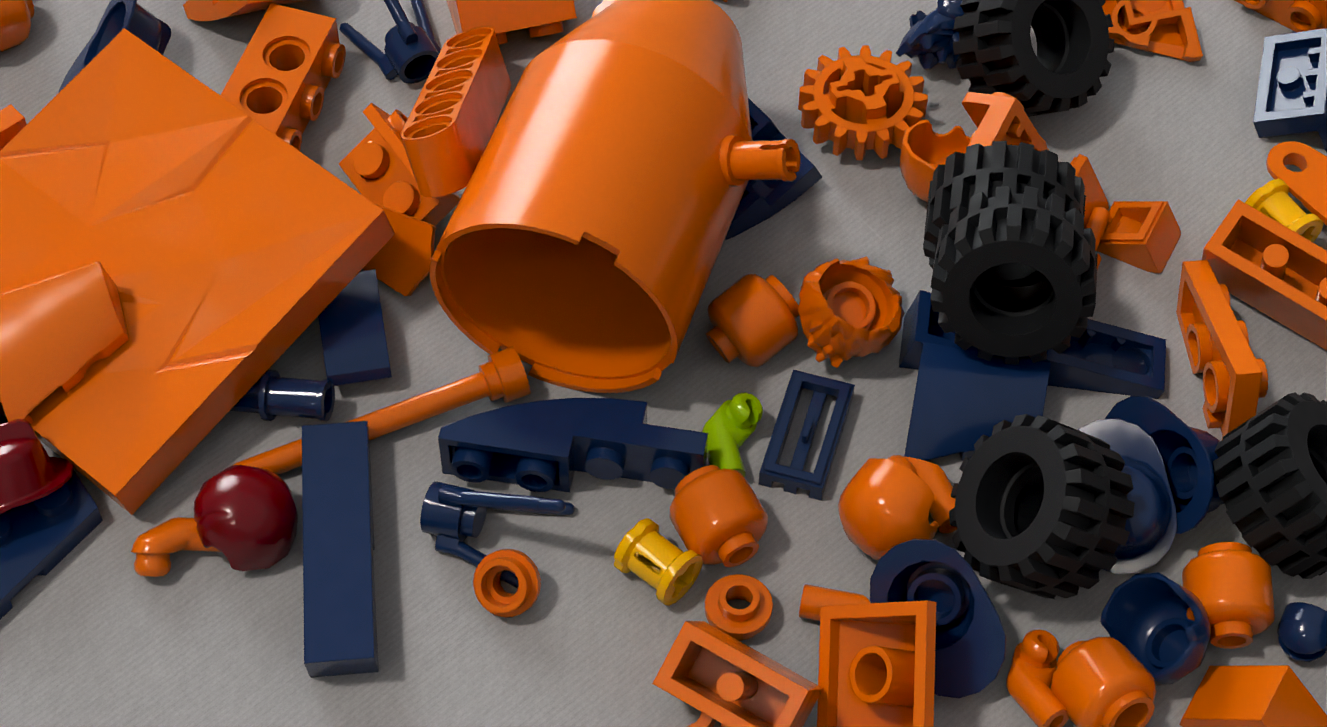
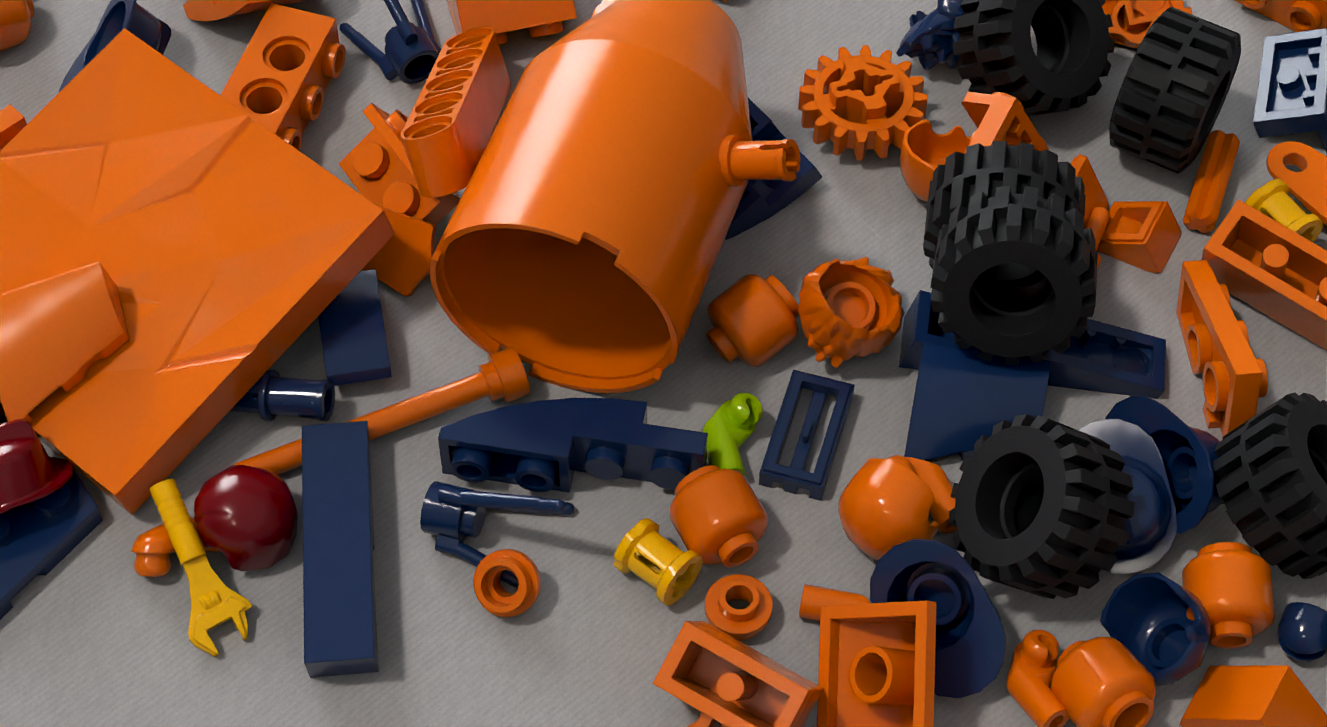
(210, 598): none -> yellow piece
(1174, 89): none -> black tyre
(1211, 181): none -> orange axle

